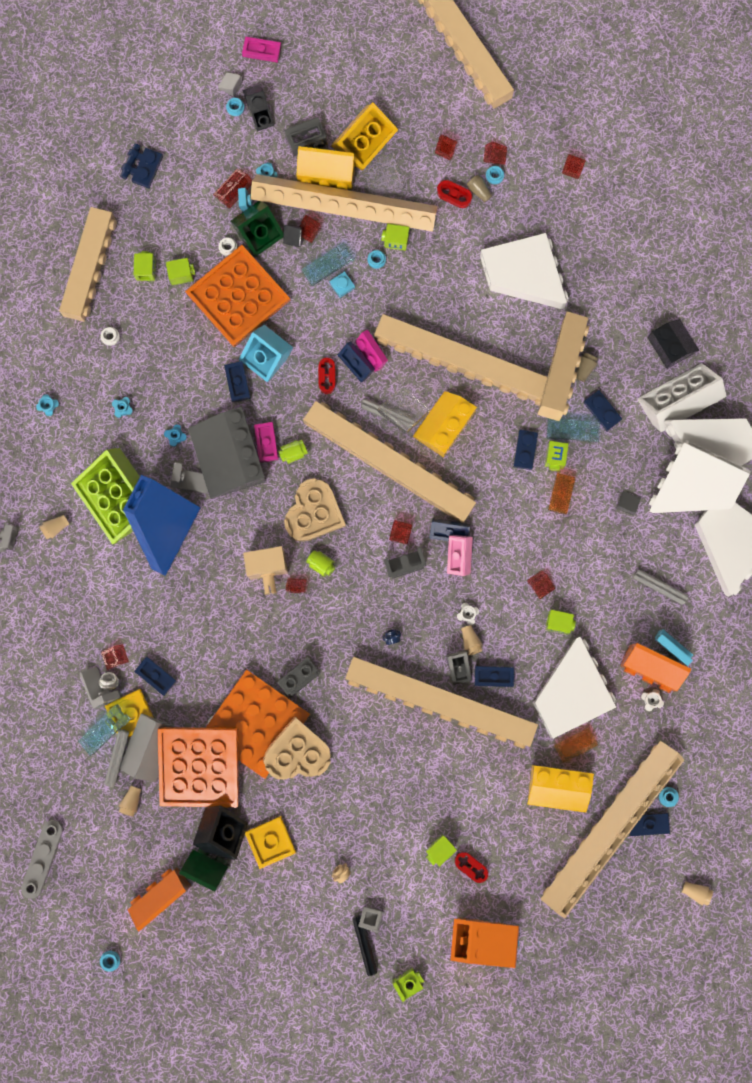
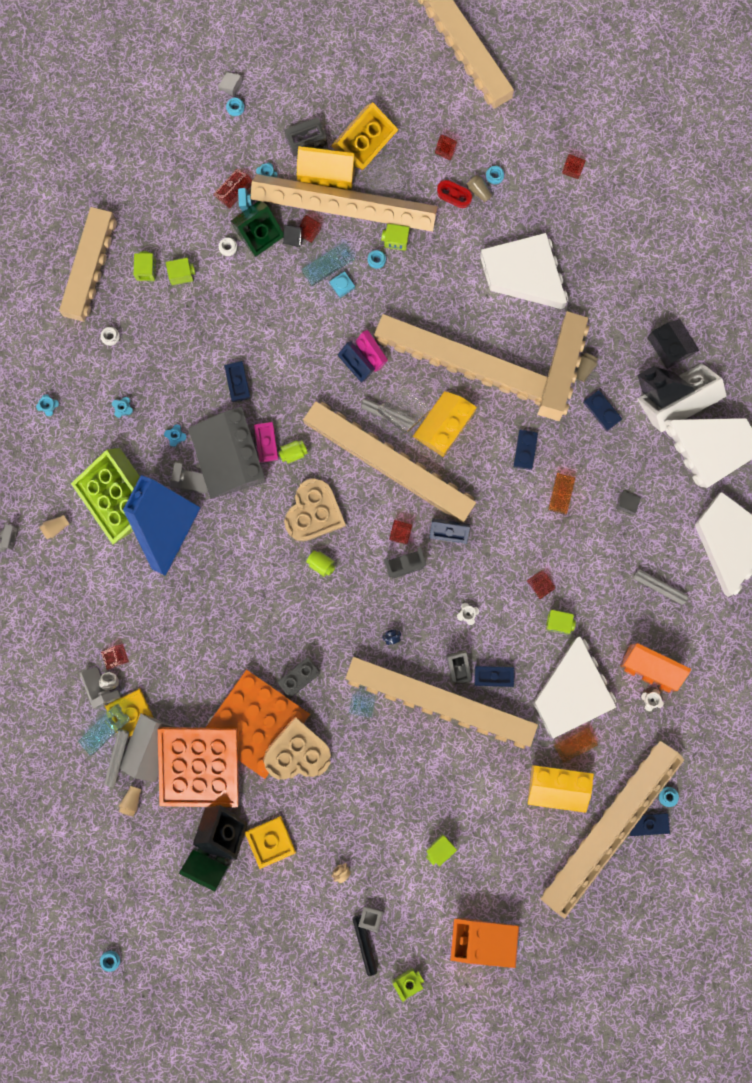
(42, 859): light grey plate -> none
(146, 169): dark blue plate -> none
(155, 676): dark blue plate -> none
(158, 898): orange slope -> none
(237, 296): orange plate -> none
(258, 107): black slope -> none
(261, 49): dark pink plate -> none
(265, 352): medium azure slope -> none
(266, 565): tan brick -> none
(296, 585): clear red slope -> none
(332, 375): red beam -> none
(361, 706): none -> clear light blue slope
(459, 555): bright pink slope -> none
(468, 870): red beam -> none
(471, 641): tan cone -> none
(495, 153): clear red slope -> none
(556, 455): lime brick -> none
(572, 430): clear light blue plate -> none
(663, 386): none -> black slope
(674, 647): medium azure slope -> none
(698, 893): tan cone -> none
(699, 482): white slope -> none

